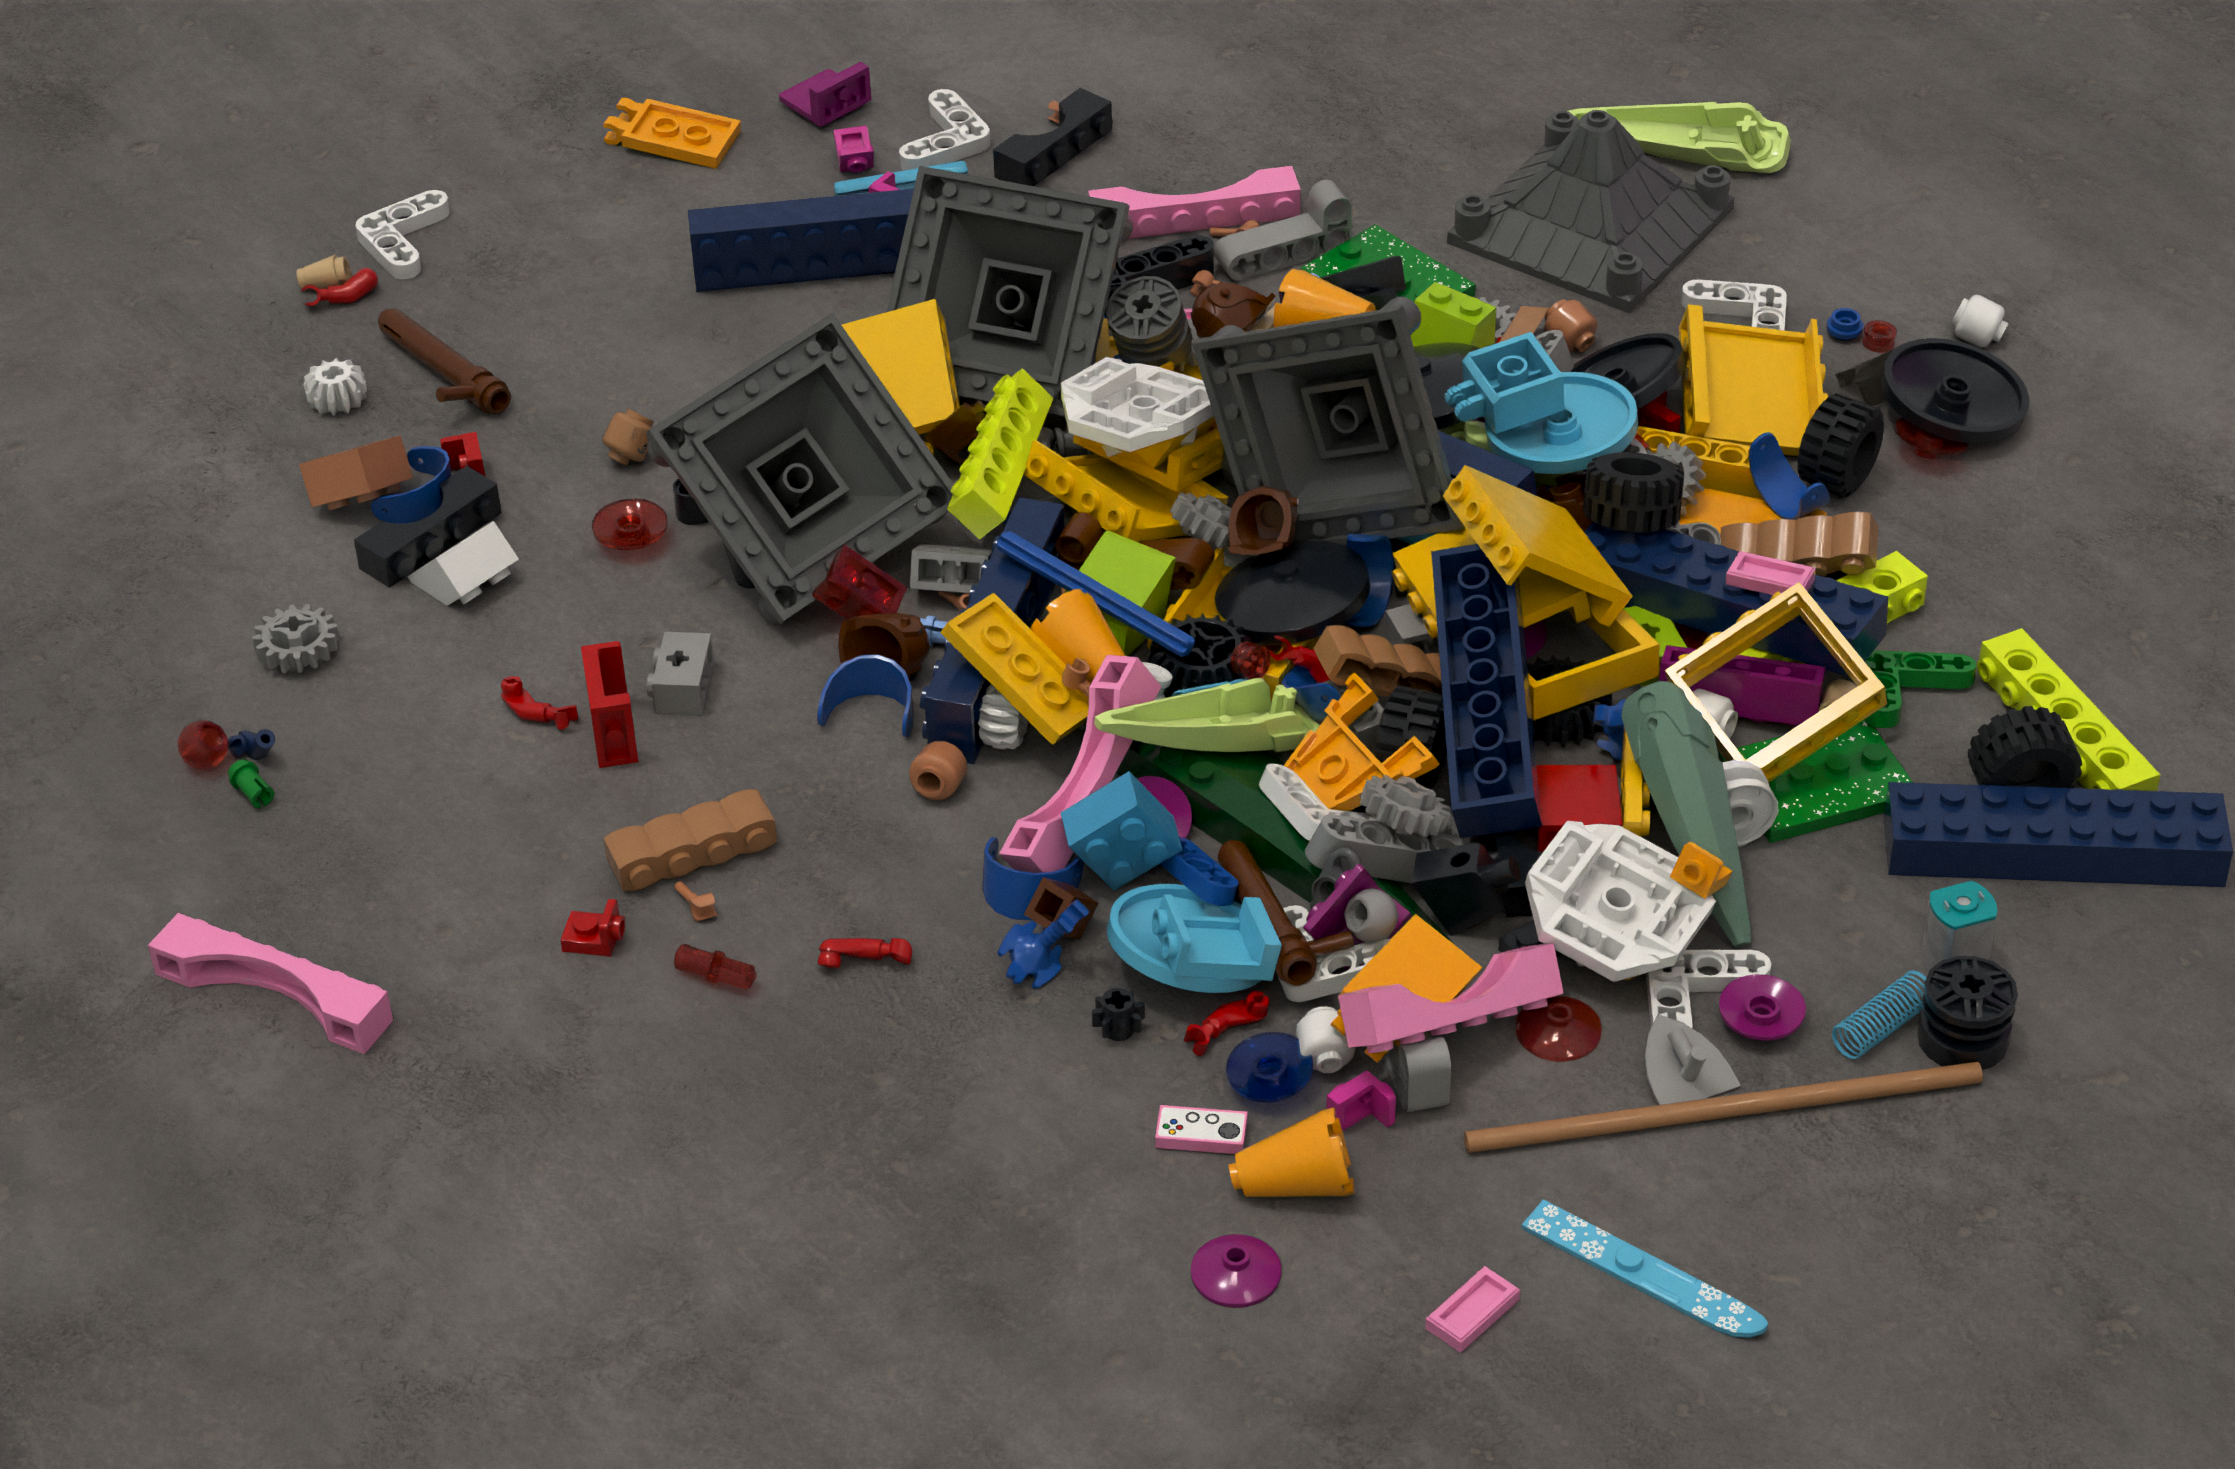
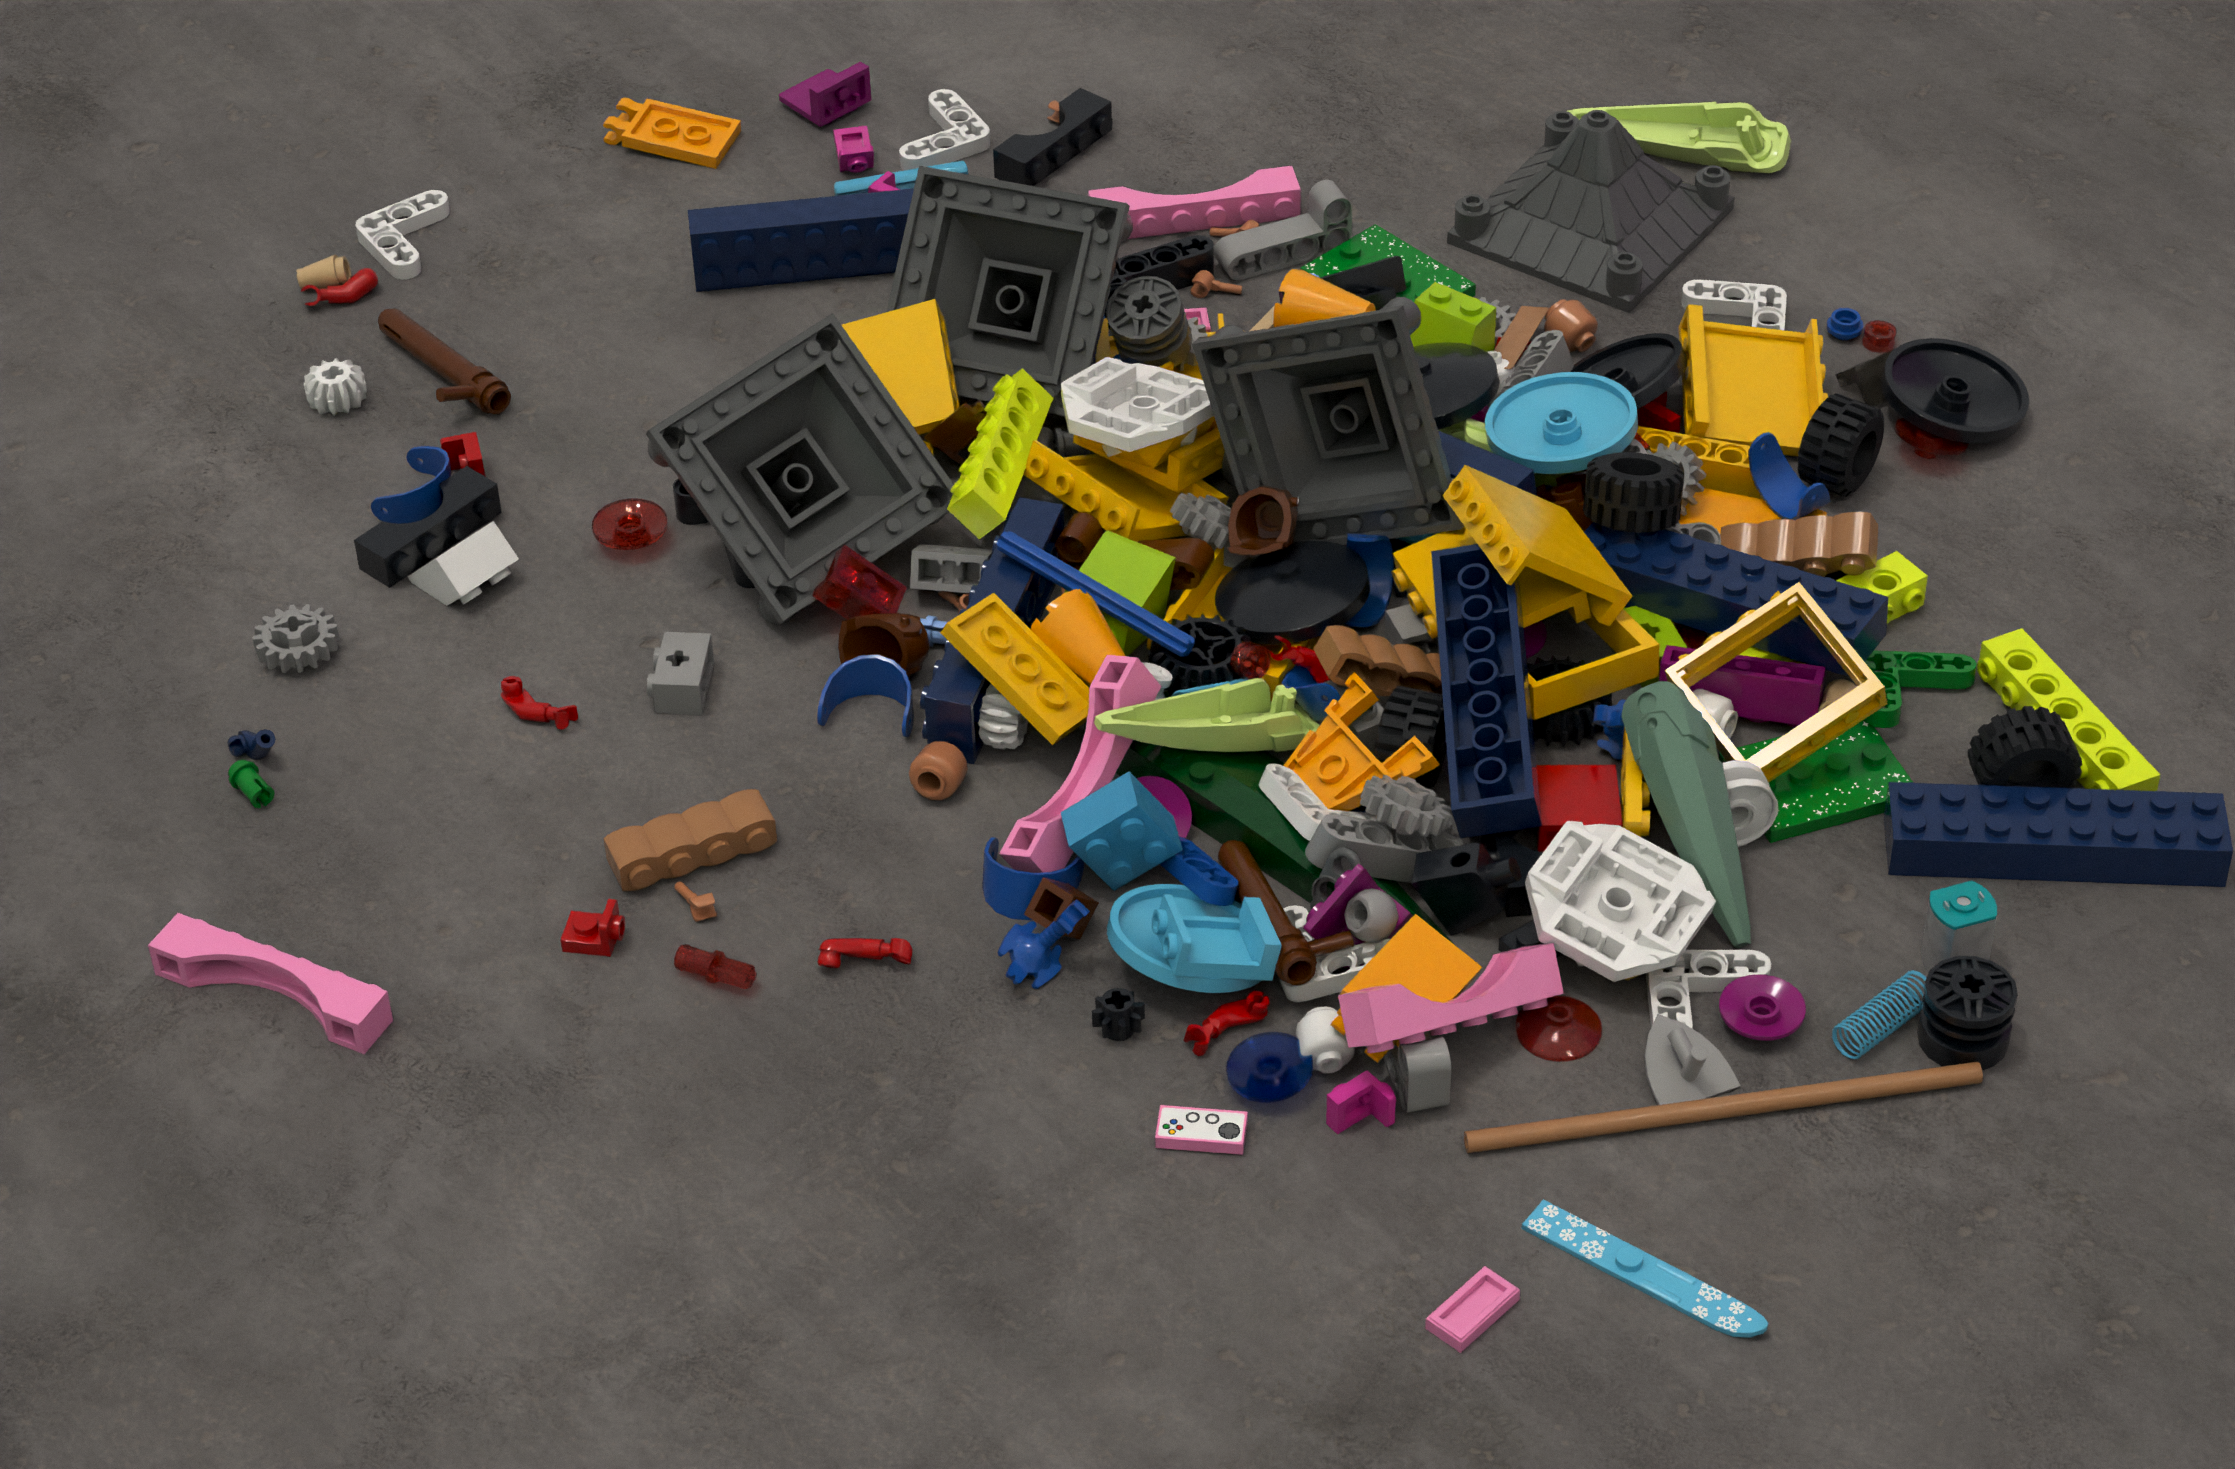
(202, 744): clear red piece -> none
(357, 472): nougat brick -> none
(609, 704): red panel -> none
(627, 437): medium nougat head -> none
(1075, 676): nougat hand -> none
(1228, 305): reddish brown helmet -> none
(1236, 1270): magenta dish -> none
(1297, 1161): light orange cone -> none
(1508, 384): medium azure hinge -> none
(1700, 870): light orange bracket -> none
(1767, 574): bright pink tile -> none
(1979, 321): white head -> none

